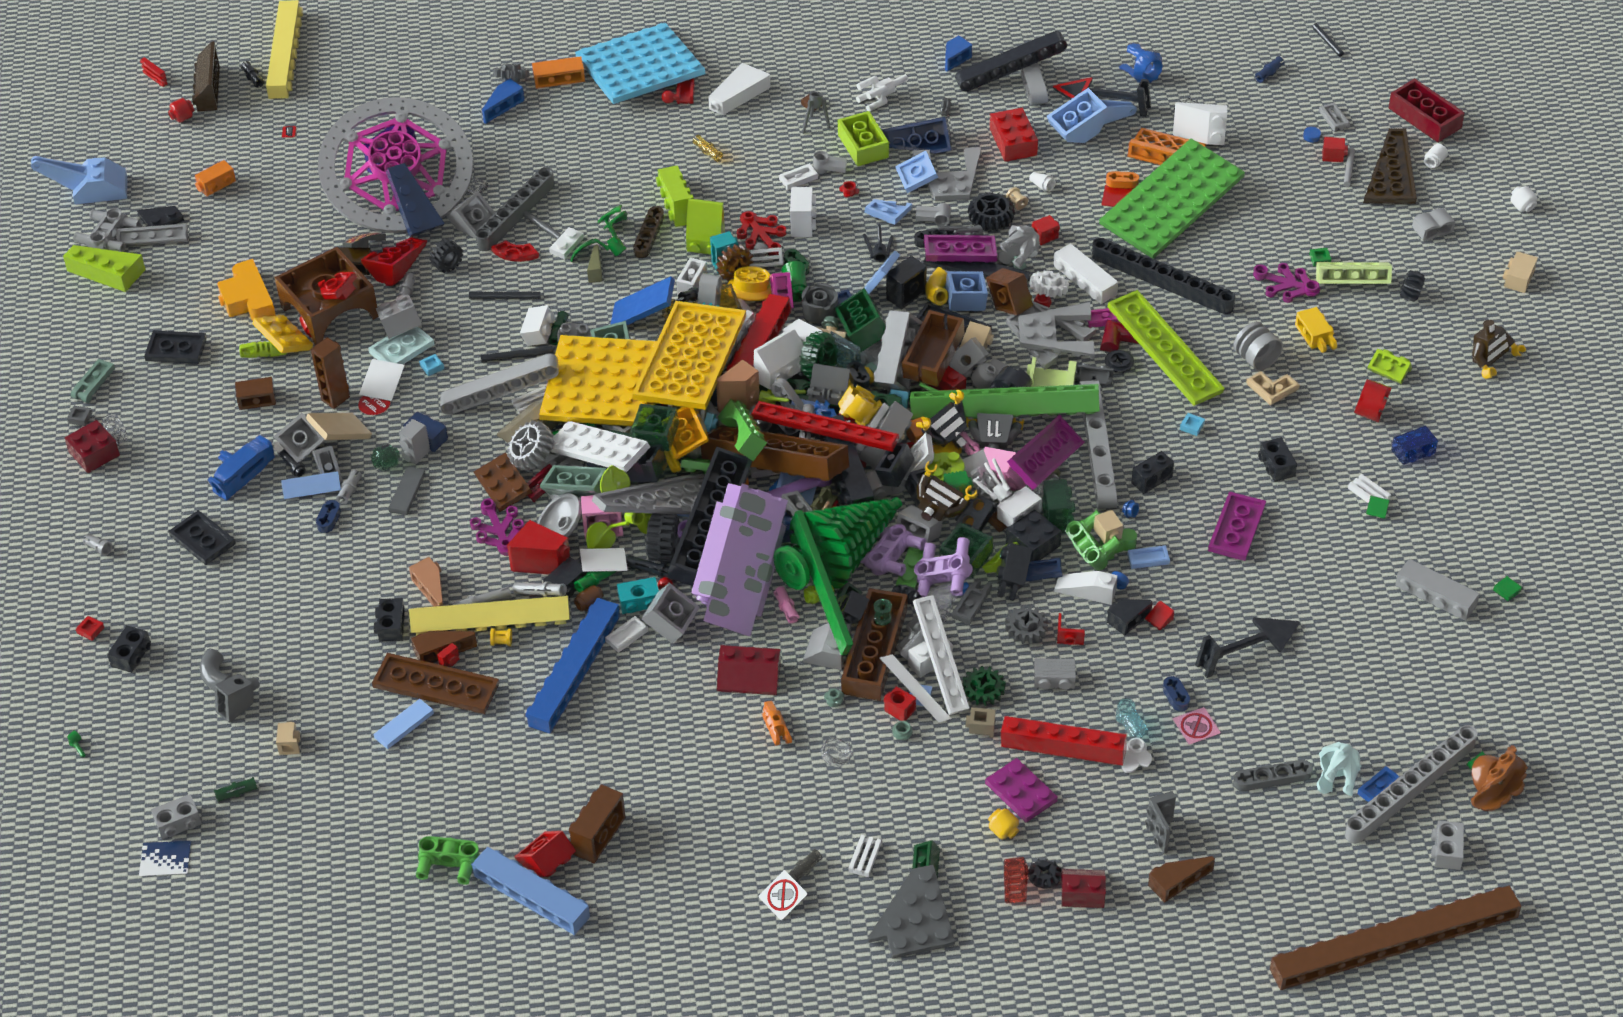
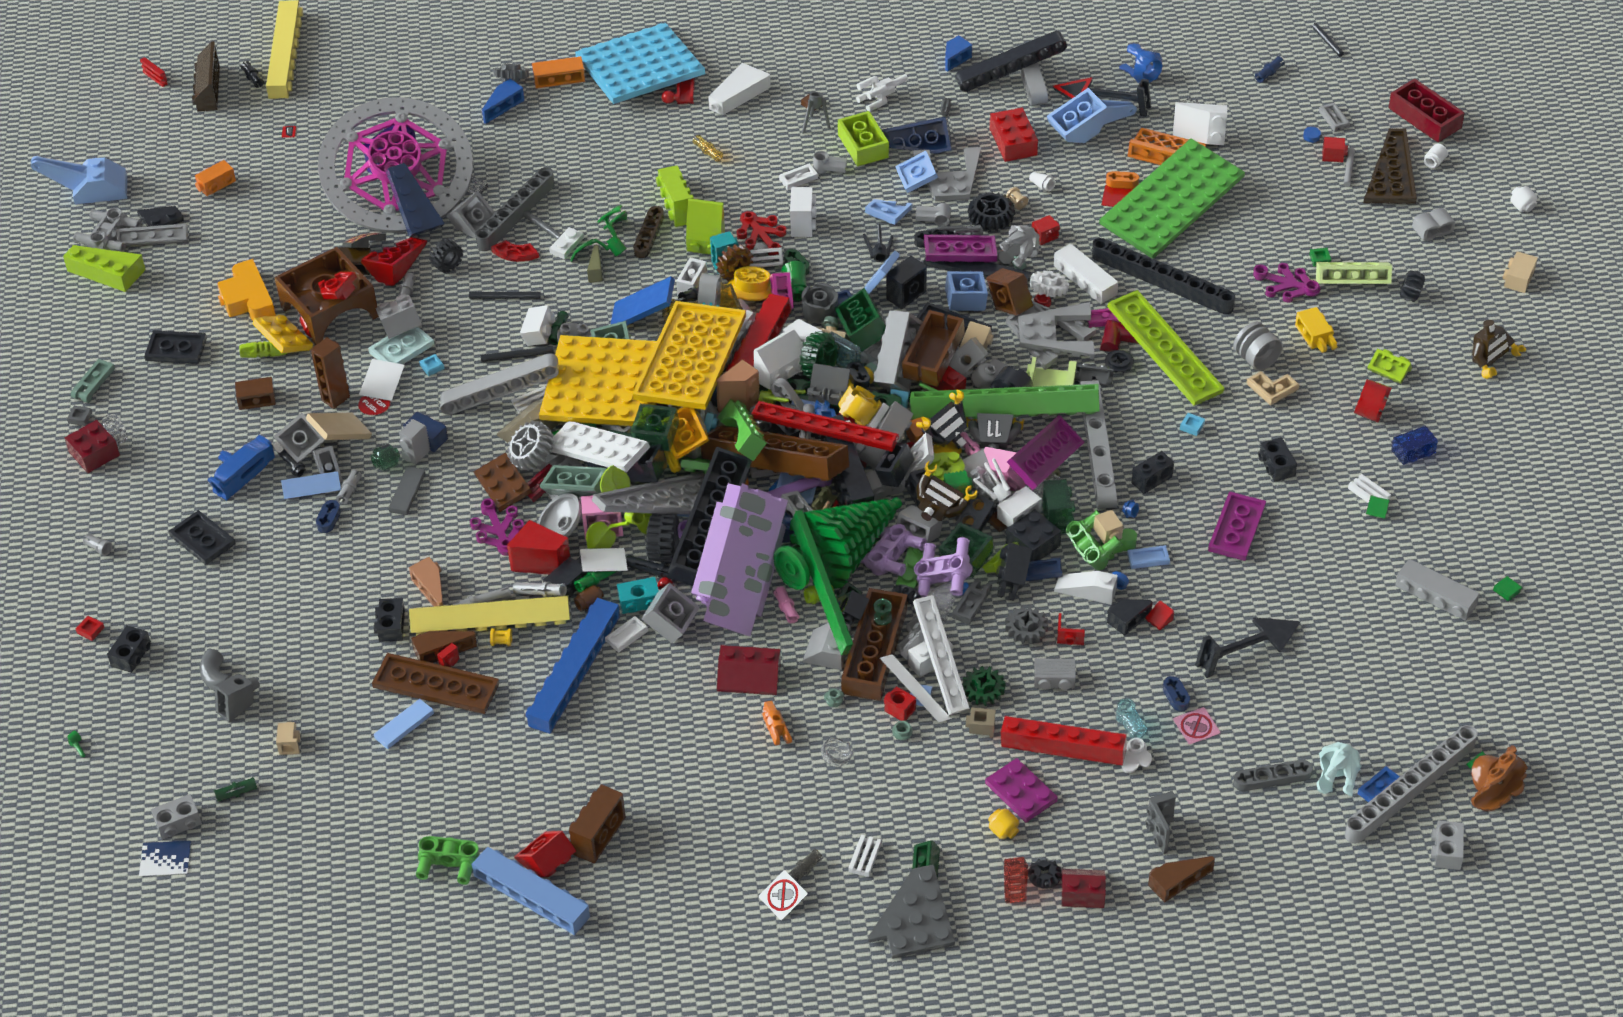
(181, 110): red head -> none
(849, 189): red plate -> none
(935, 287): yellow cylinder -> none
(1394, 937): reddish brown brick -> none

